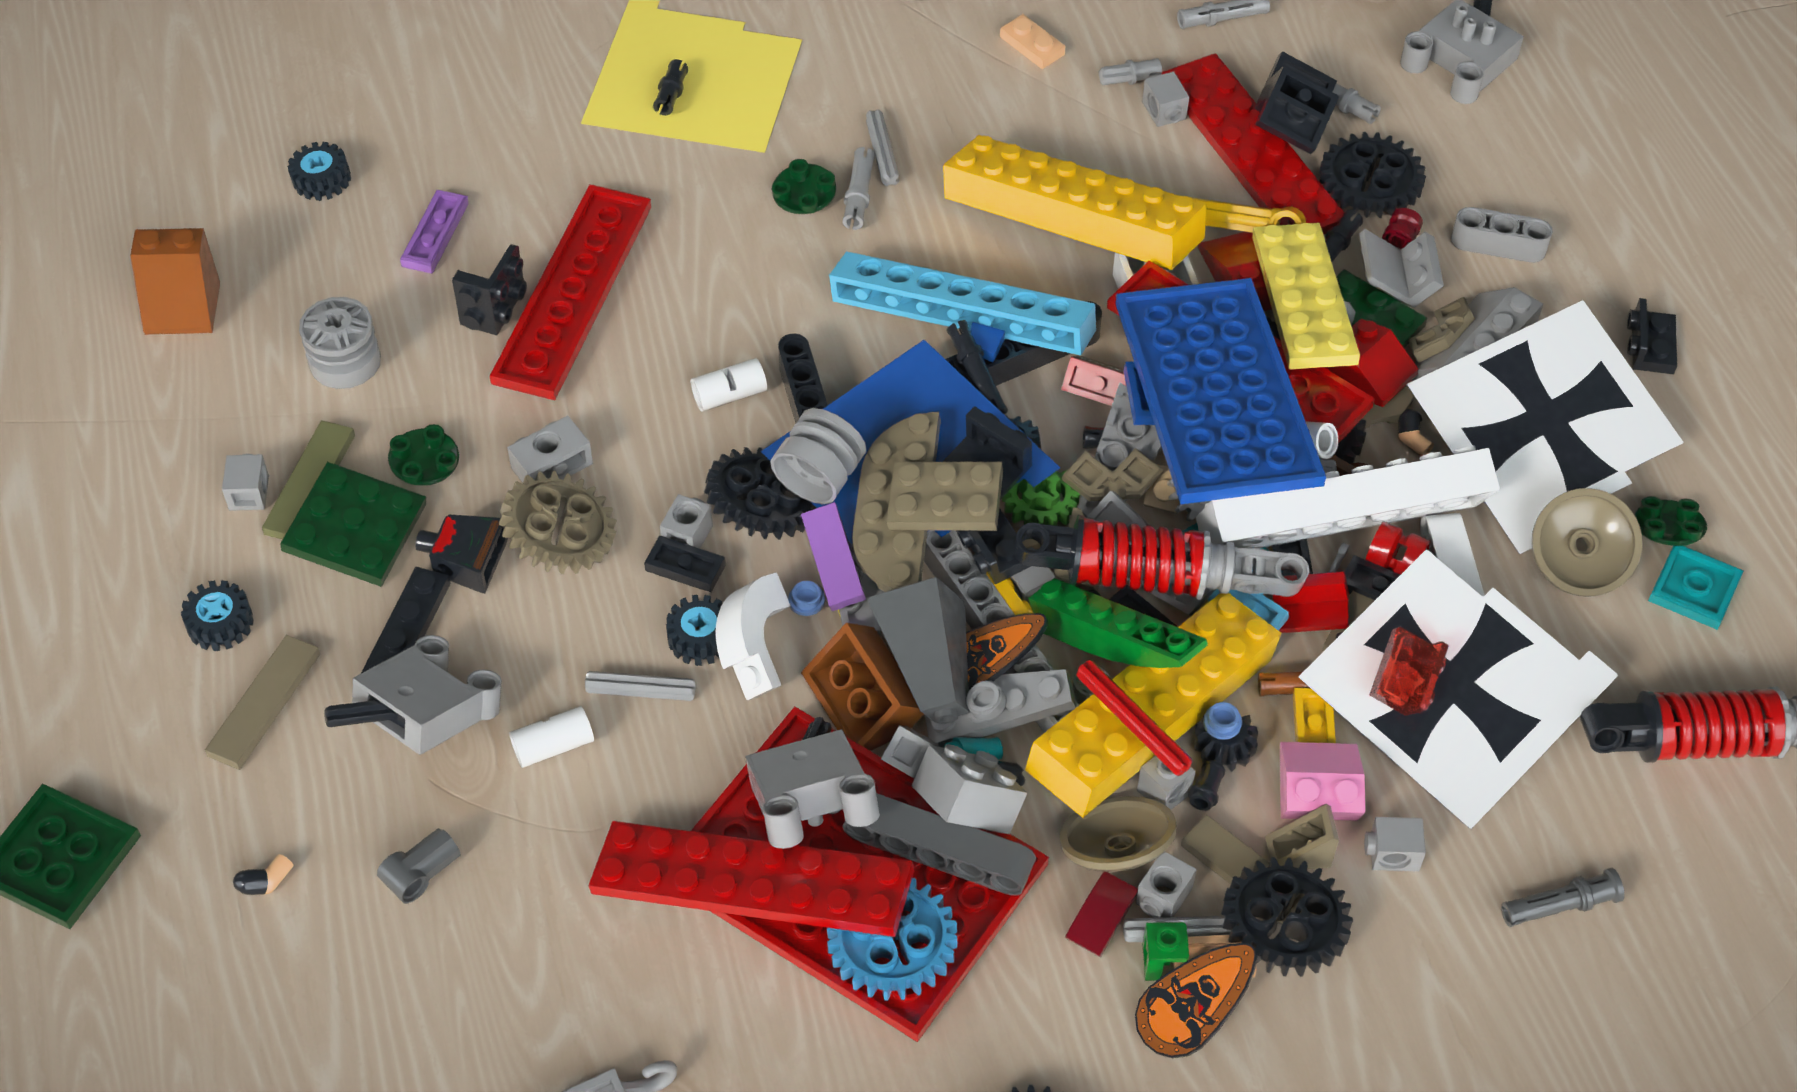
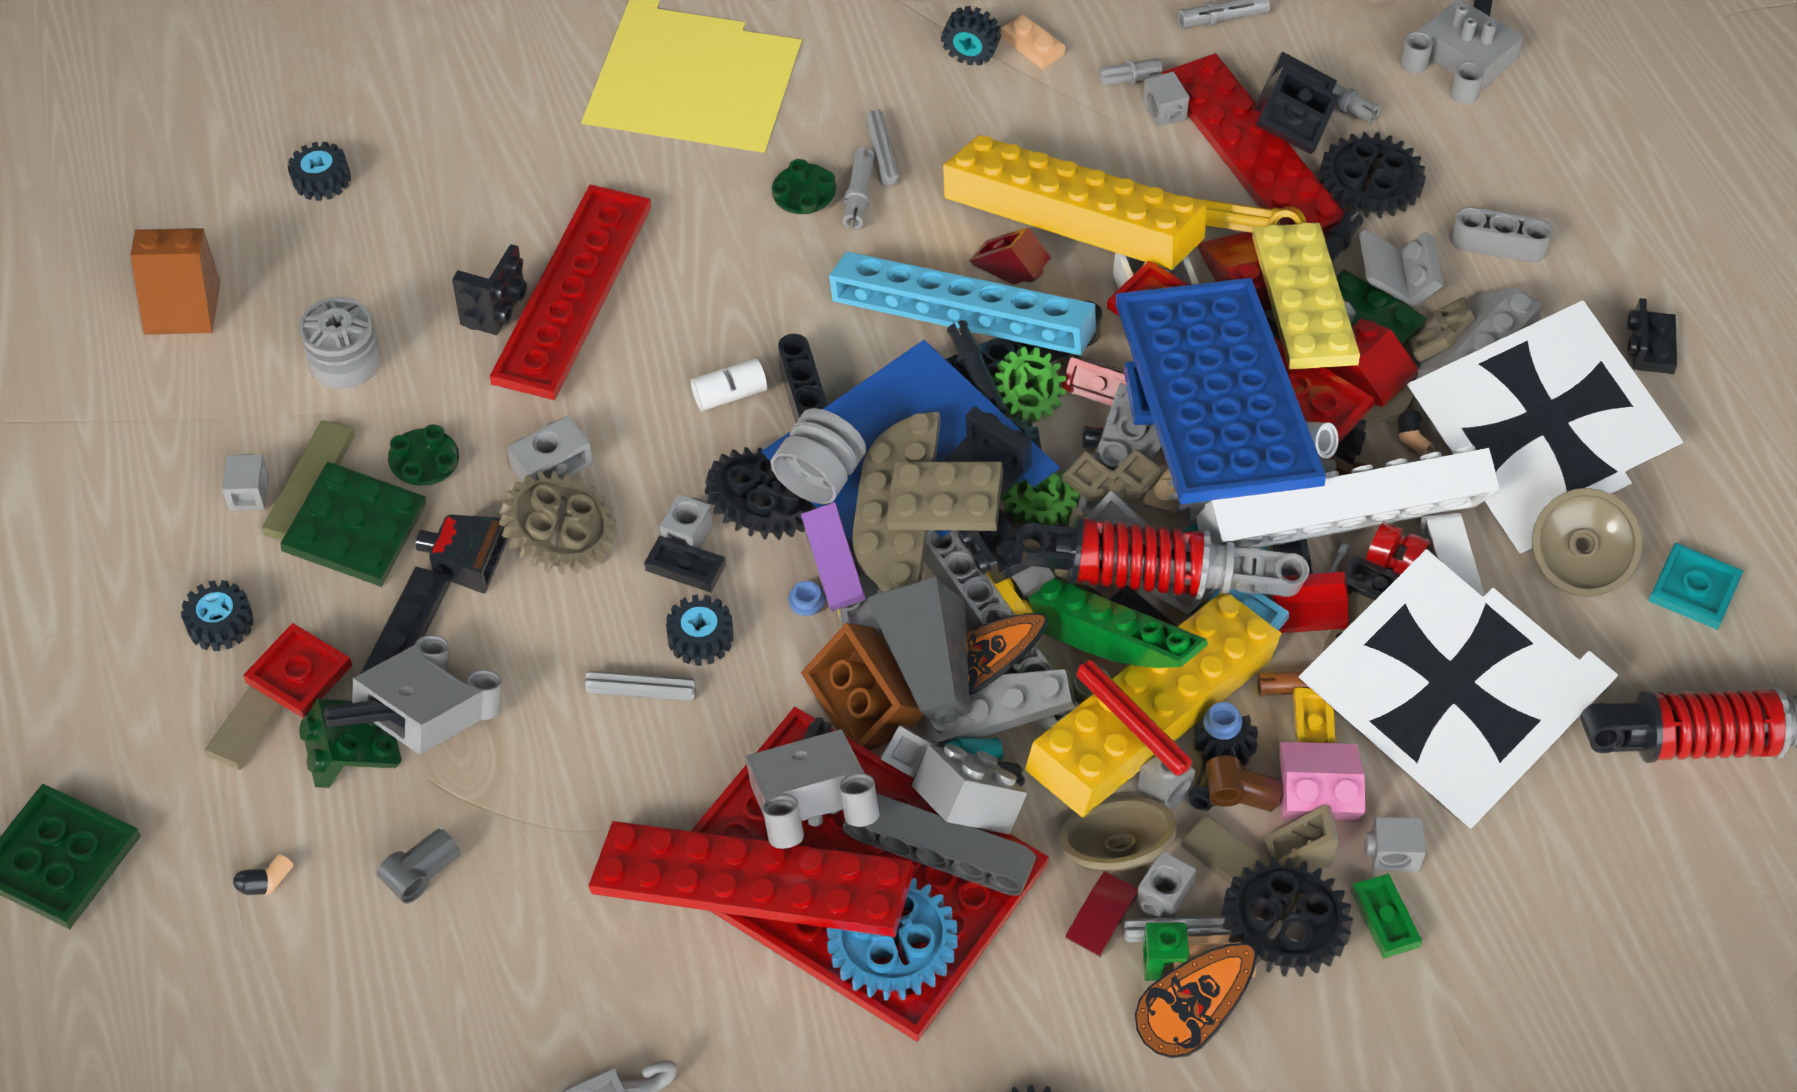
(297, 670): none -> red plate
(345, 745): none -> dark green bracket
(434, 231): medium lavender tile -> none
(551, 737): white pin -> none
(670, 87): black pin -> none
(742, 633): white arch -> none
(971, 35): none -> black wheel
(986, 700): light grey tile -> none
(989, 339): blue tile -> none
(1012, 257): none -> dark red slope
(1037, 398): none -> bright green gear
(1234, 785): none -> reddish brown piece
(1386, 916): none -> green plate
(1402, 227): dark red wheel -> none
(1408, 672): clear red bracket -> none
(1579, 894): dark grey pin -> none
(1671, 521): dark green dish -> none

